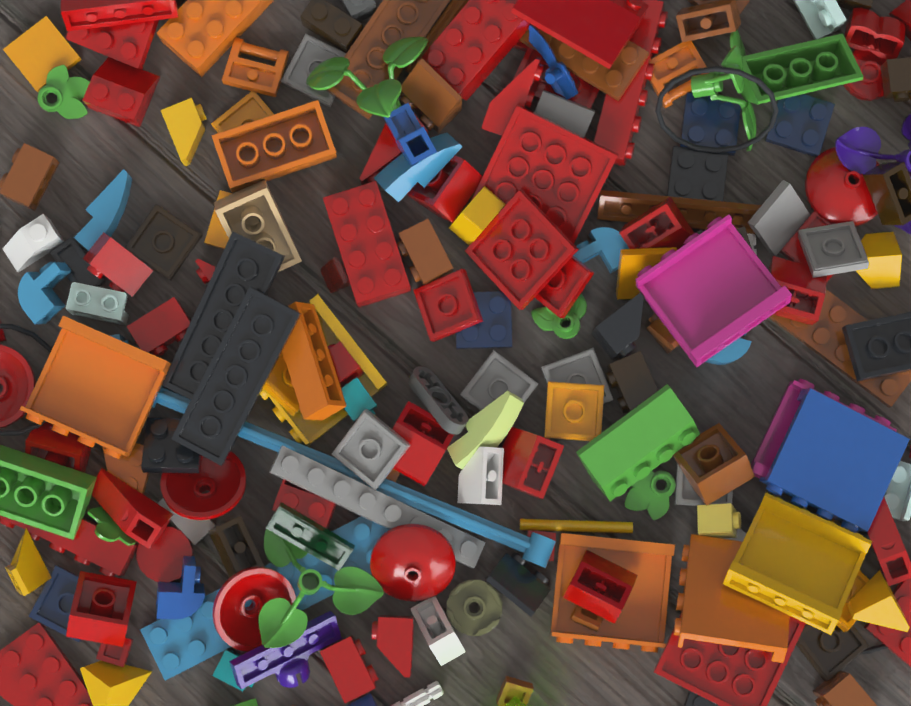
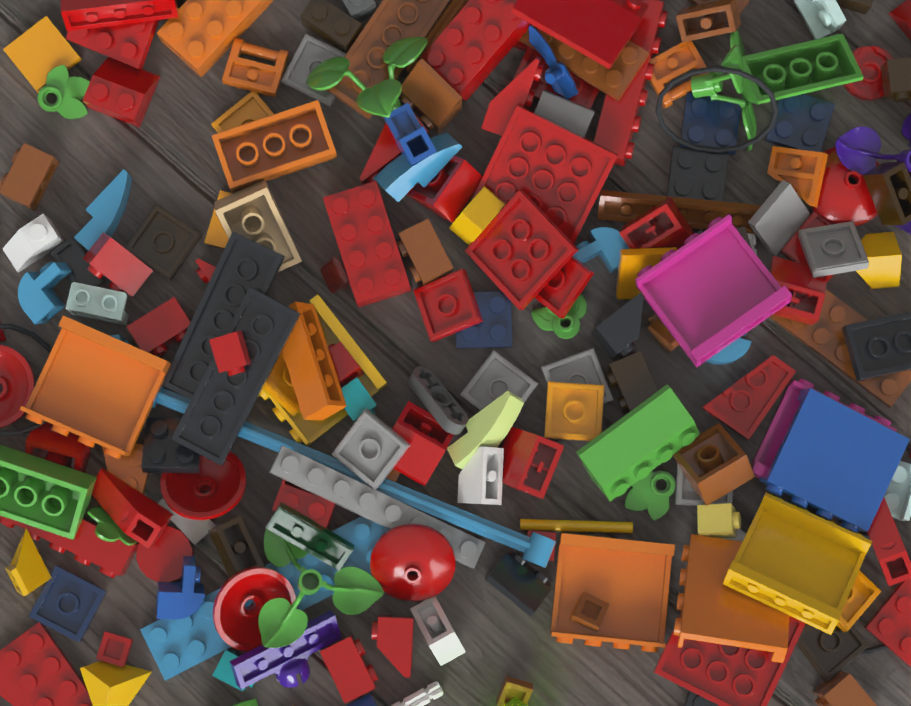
(101, 609): red slope -> none
(185, 127): yellow slope -> none
(230, 353): none -> red brick
(474, 623): olive plate -> none
(600, 586): red slope -> none
(751, 397): none -> red wing
(800, 169): none -> orange wing
(877, 605): yellow slope -> none
(878, 34): red brick -> none

